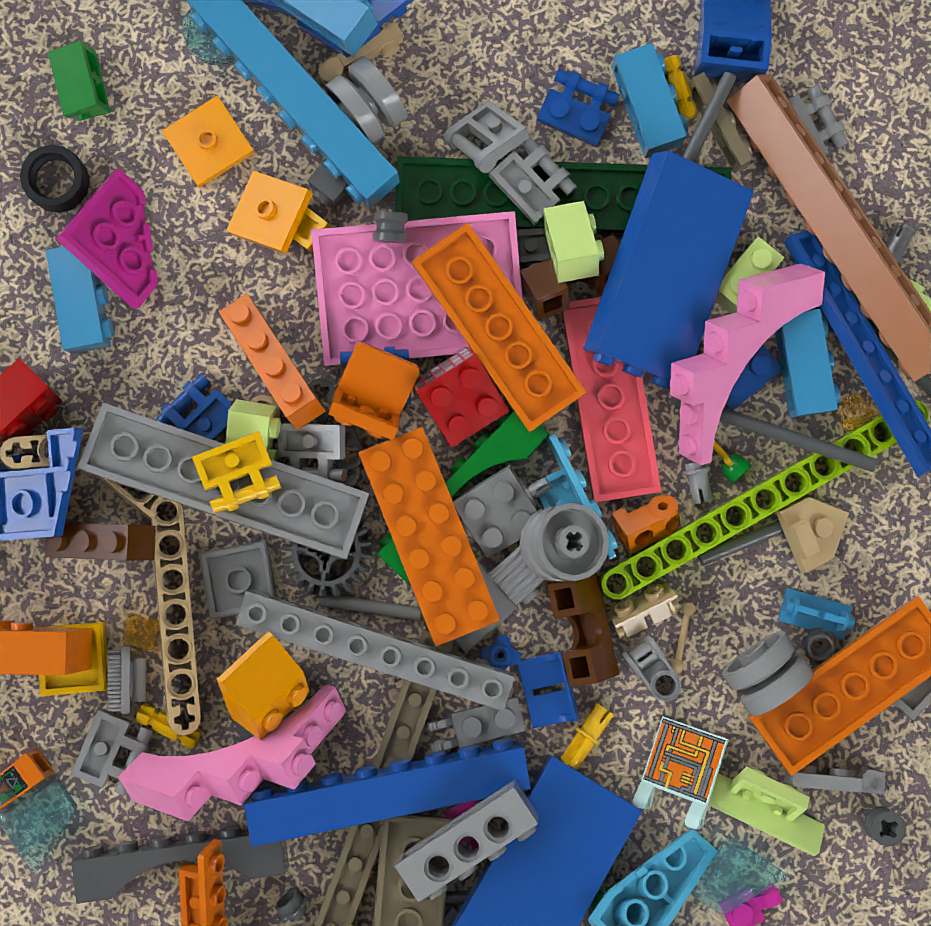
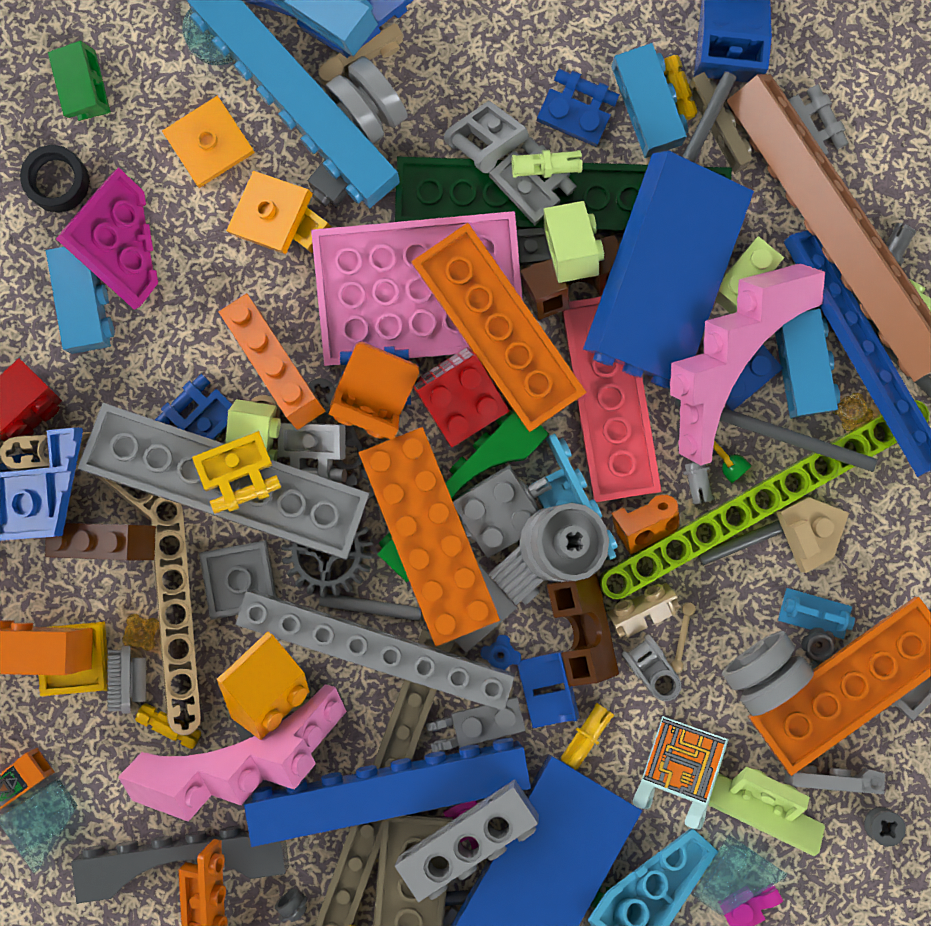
(102, 748): light grey plate -> none
(390, 227): dark grey wheel -> none
(546, 163): none -> yellowish green pin

